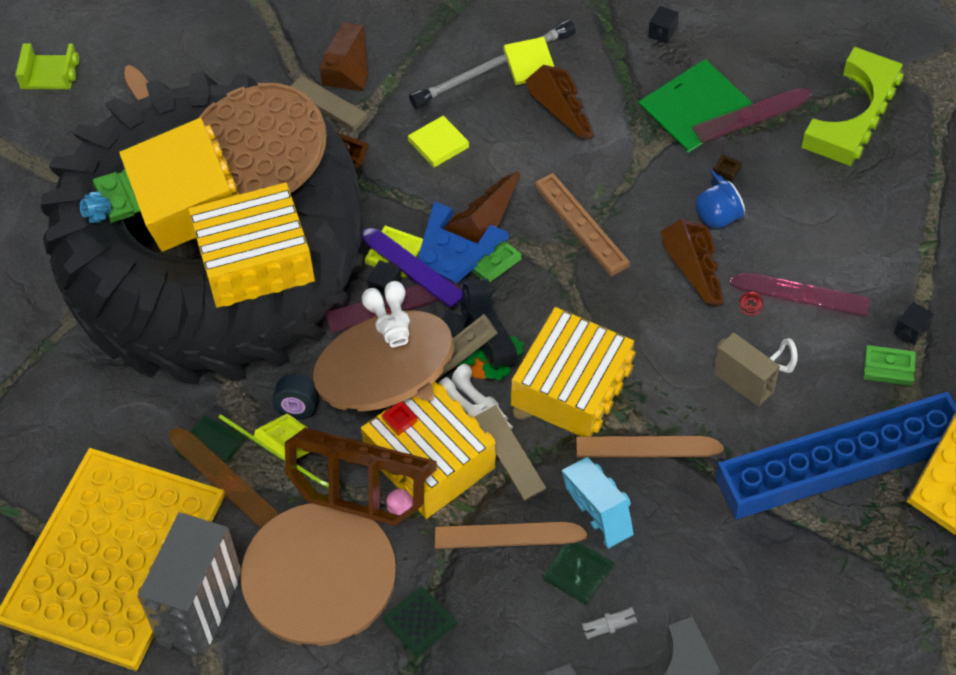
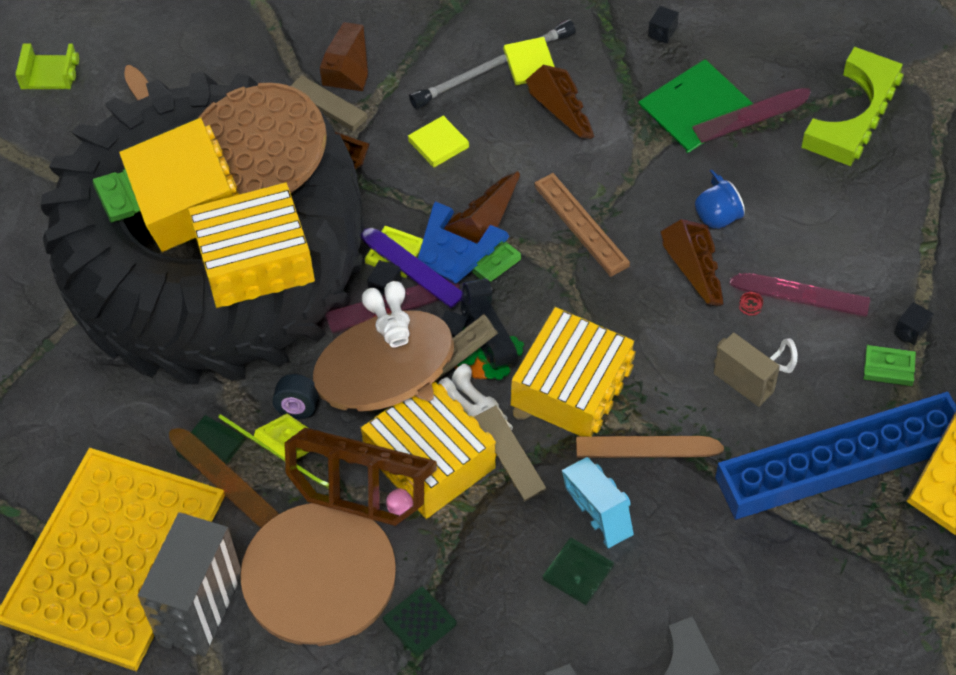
(95, 207): dark azure gear -> none
(399, 418): red tile -> none
(508, 535): medium nougat piece -> none
(609, 623): light grey pin -> none
(727, 168): dark brown tile -> none

